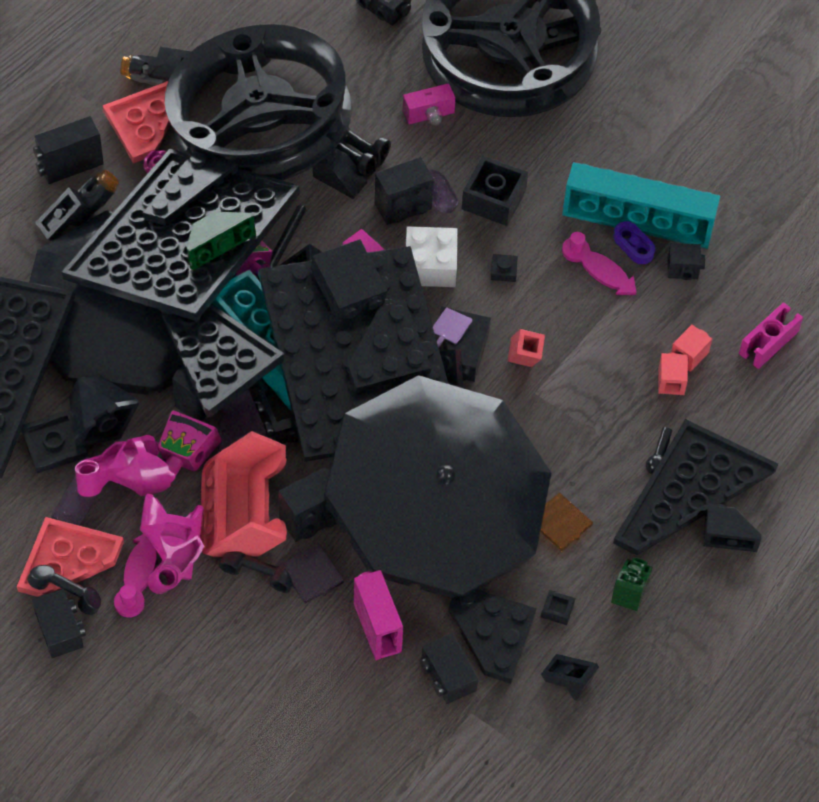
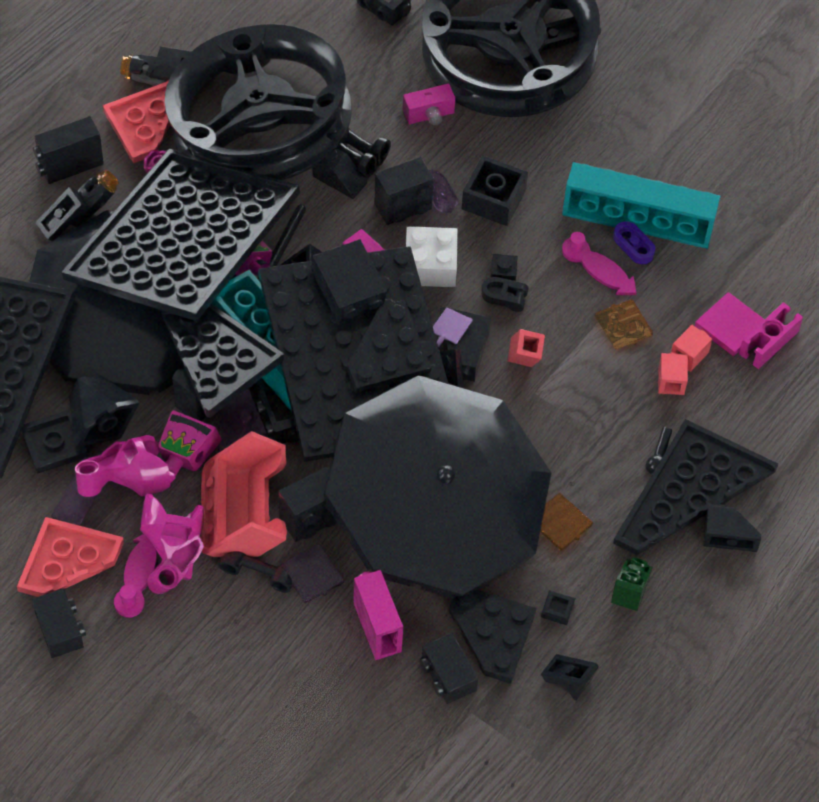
(43, 575): black bar -> none
(188, 185): black wing -> none
(217, 235): dark green slope -> none
(495, 292): none -> black plate
(623, 324): none -> clear orange piece
(685, 261): black brick -> none
(729, 323): none -> dark pink tile

